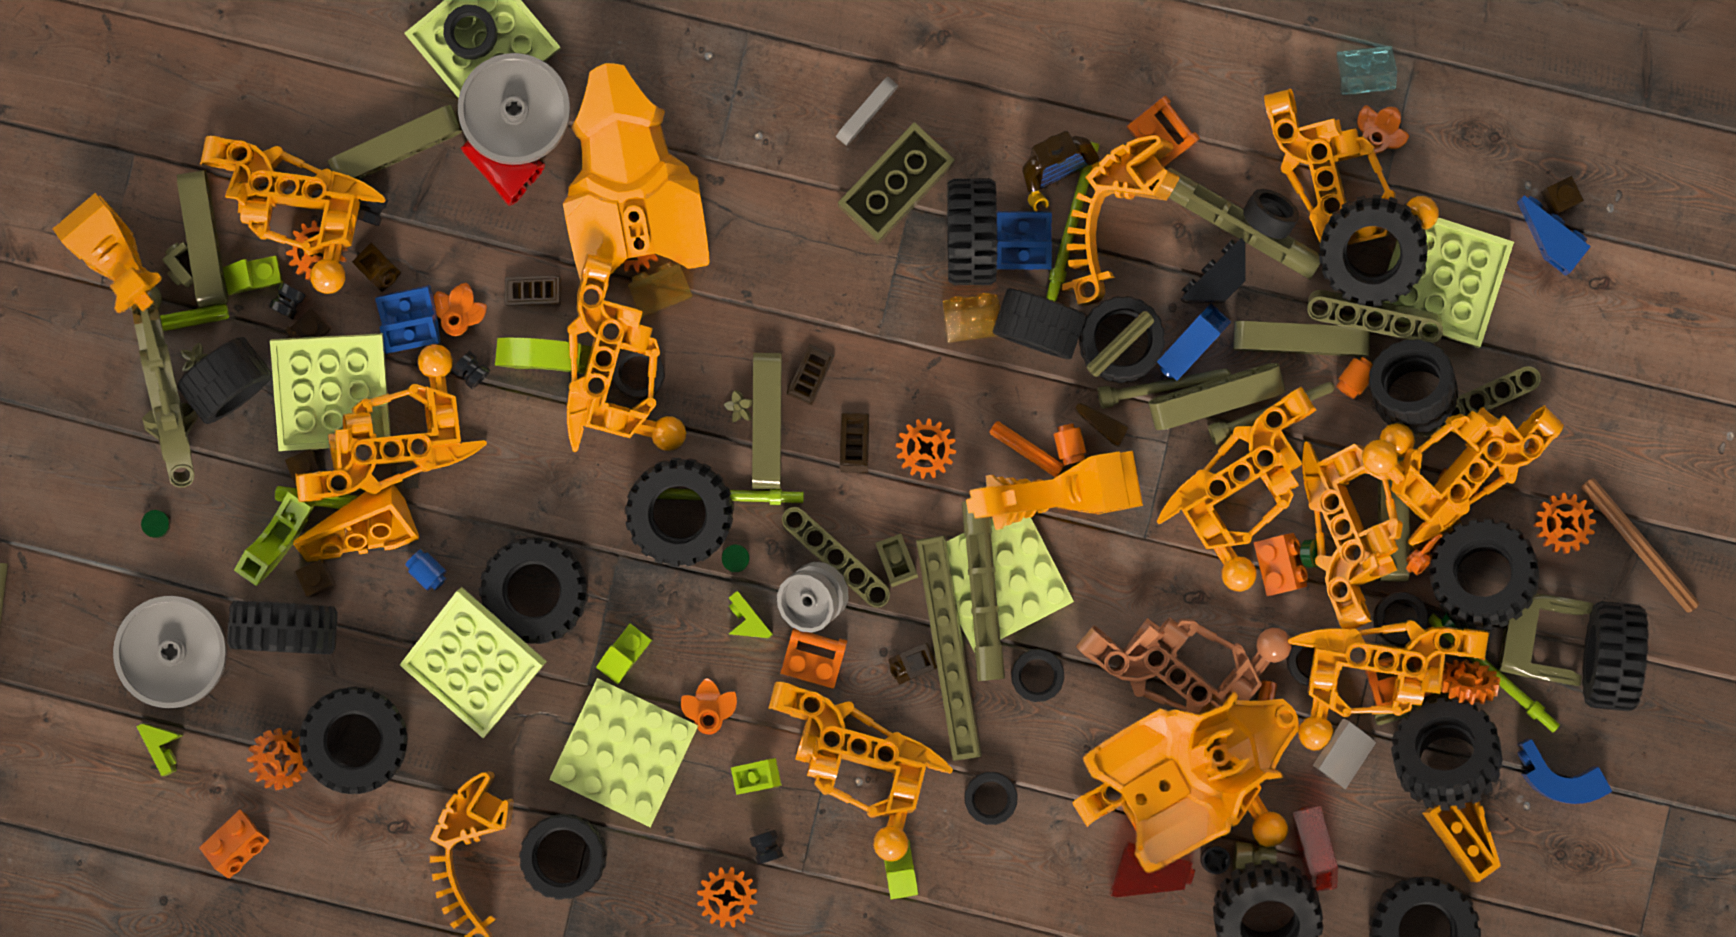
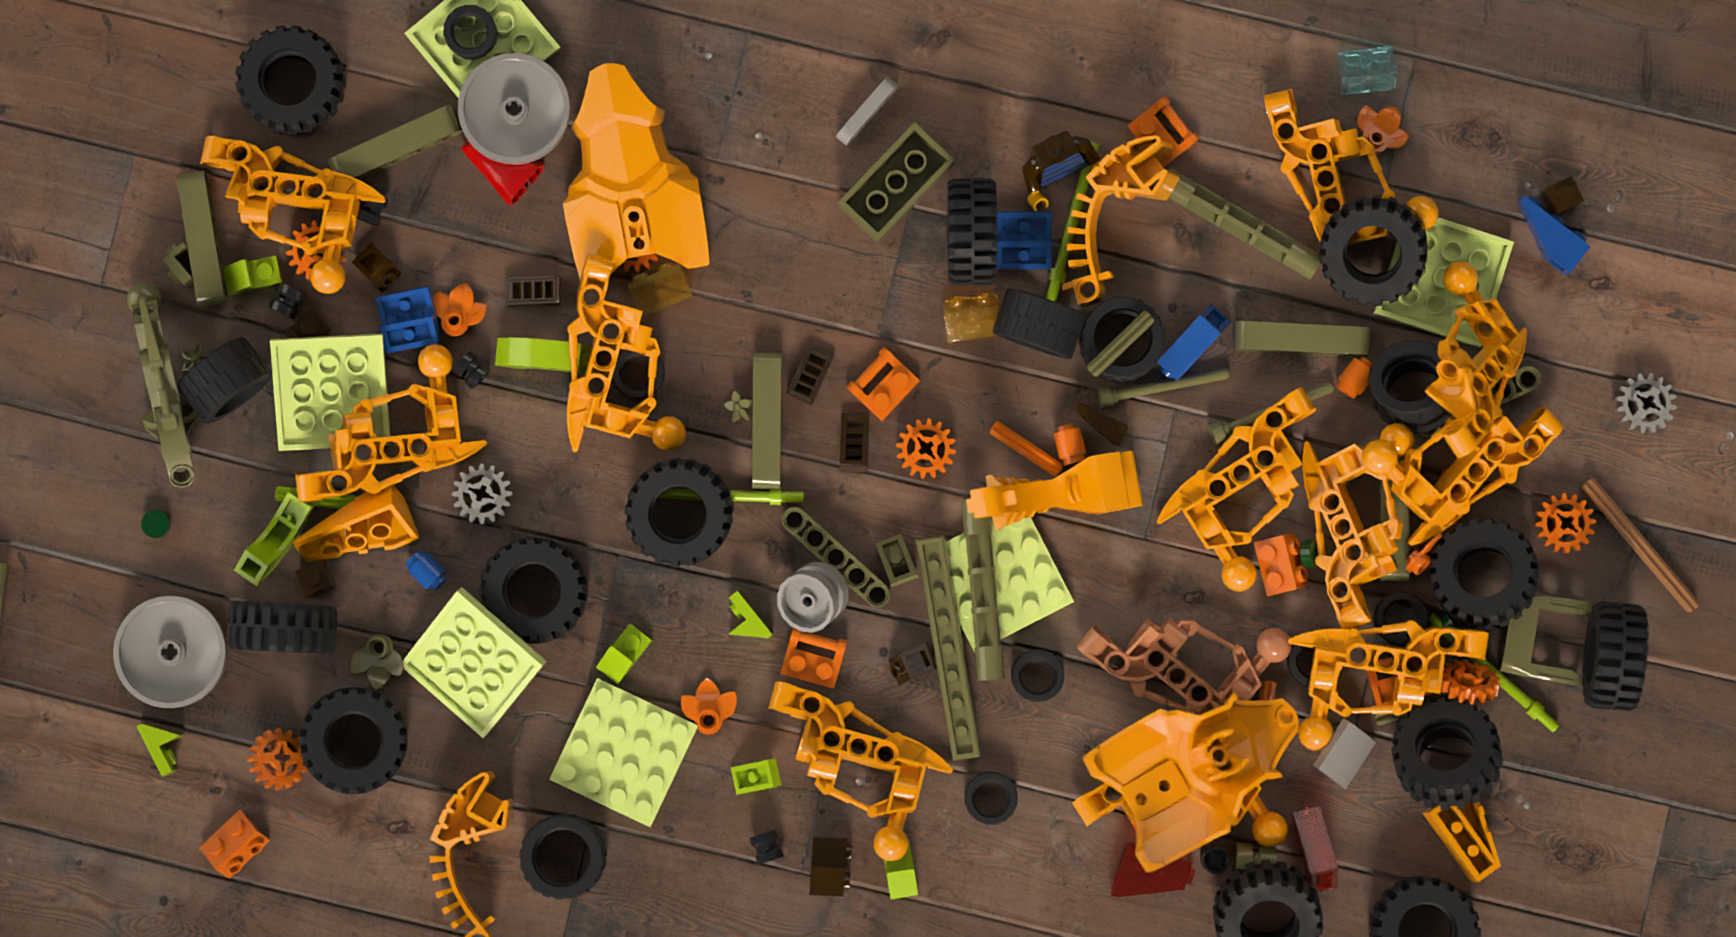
(109, 248): light orange piece -> none
(194, 317): lime axle -> none
(269, 50): none -> black tyre
(303, 463): dark brown brick -> none
(377, 664): none -> olive plate
(486, 481): none -> light grey gear
(729, 884): orange gear -> none
(735, 558): dark green tile -> none
(828, 866): none -> dark brown brick
(889, 391): none -> orange plate
(1216, 396): olive beam -> none
(1219, 277): black slope -> none
(1271, 213): black tyre -> none
(1385, 326): olive beam -> none
(1466, 382): none -> light orange piece
(1574, 790): blue arch -> none
(1652, 393): none -> light grey gear

